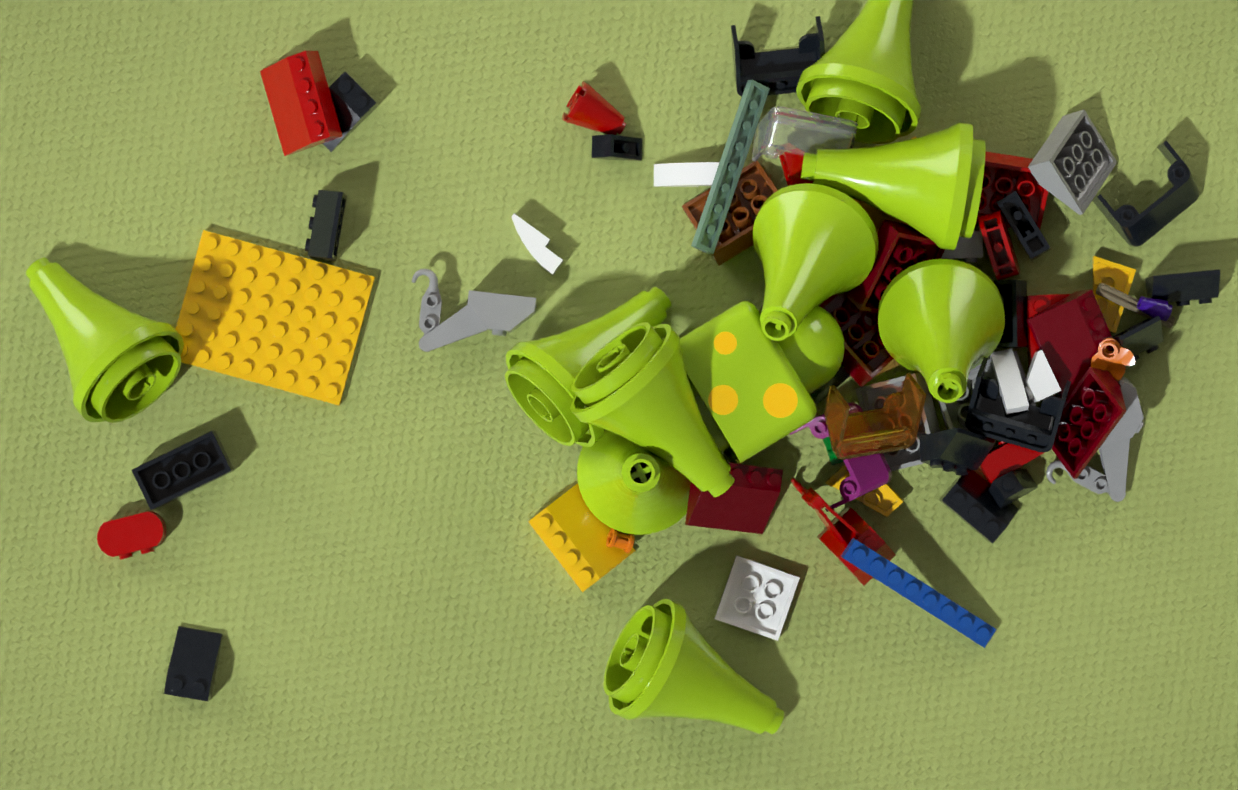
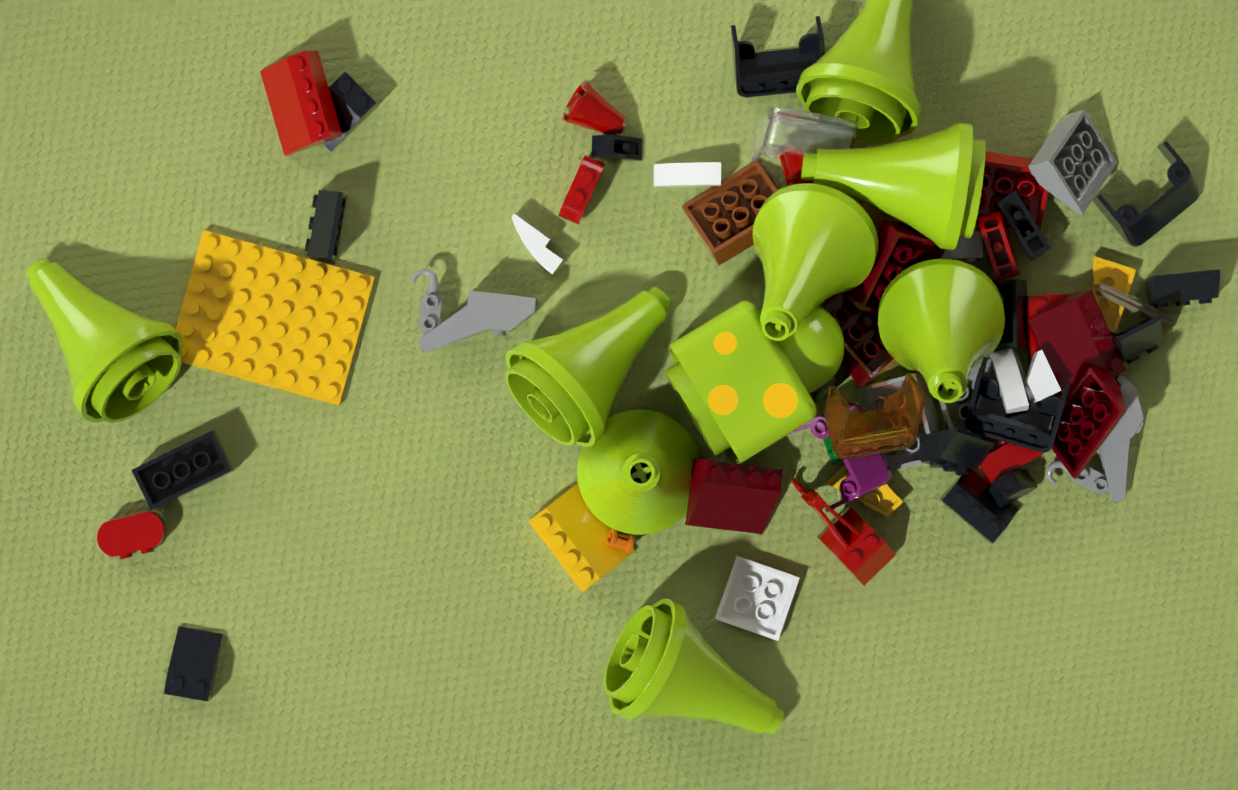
(582, 189): none -> red brick
(643, 394): lime piece -> none
(730, 167): sand green plate -> none
(918, 592): blue plate -> none
(1113, 361): orange plate -> none
(1155, 307): dark purple cone -> none

